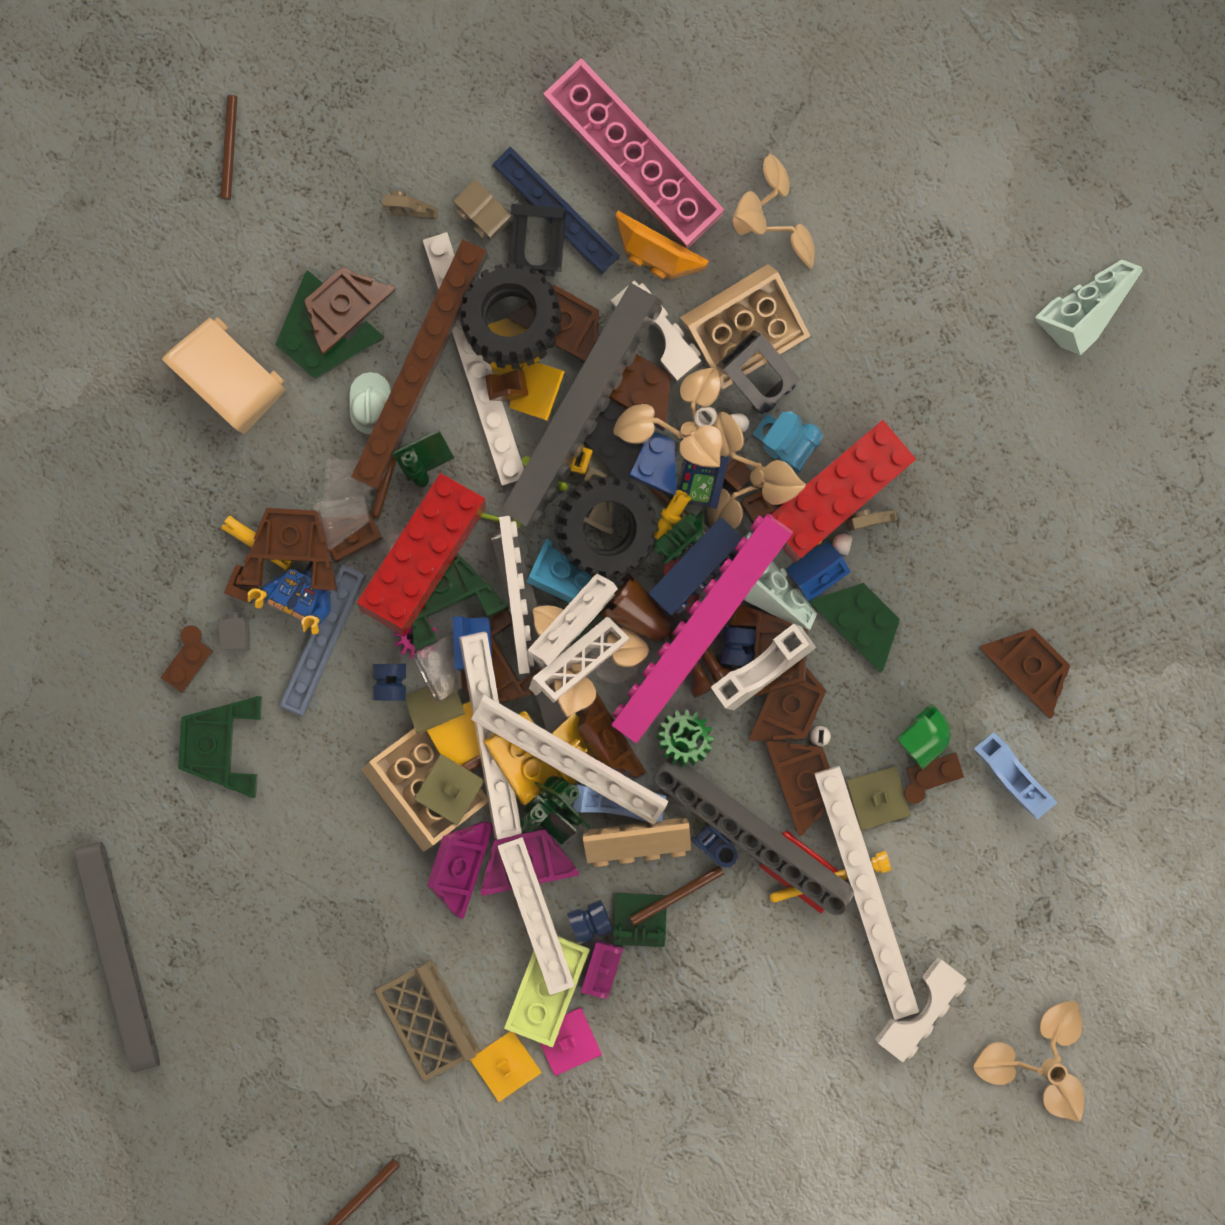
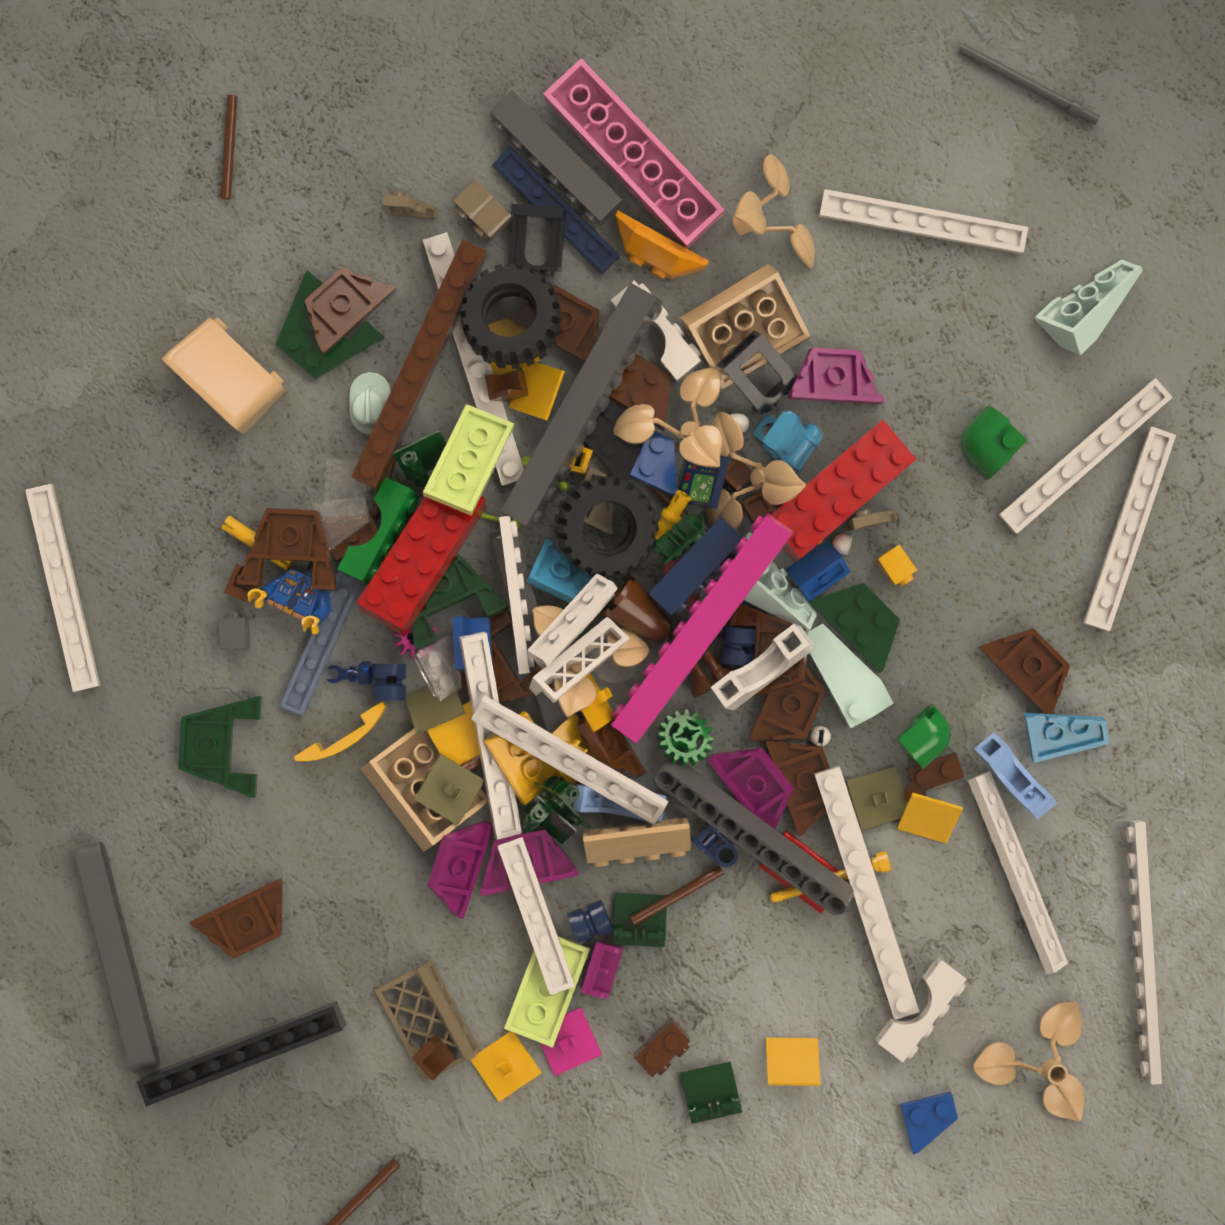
(62, 587): none -> white plate
(188, 660): reddish brown hinge -> none
(241, 1053): none -> black brick
(245, 921): none -> reddish brown wing
(363, 673): none -> clear blue piece
(370, 718): none -> yellow slope
(396, 506): none -> green arch
(434, 1057): none -> reddish brown panel
(468, 459): none -> yellowish green plate
(555, 158): none -> dark grey brick
(599, 712): none -> yellow piece
(662, 1047): none -> reddish brown brick
(703, 419): white hinge -> none
(711, 1092): none -> dark green hinge
(754, 782): none -> magenta wing
(793, 1061): none -> yellow piece
(835, 377): none -> magenta wing
(849, 681): none -> light aqua wedge
(896, 566): none -> yellow brick
(923, 221): none -> white plate
(928, 1118): none -> blue wing
(929, 818): none -> yellow piece
(990, 442): none -> green brick
(1018, 872): none -> white plate
(1063, 734): none -> dark azure wing
(1073, 107): none -> dark grey bar
(1085, 456): none -> white plate
(1129, 529): none -> white plate
(1144, 962): none -> white plate

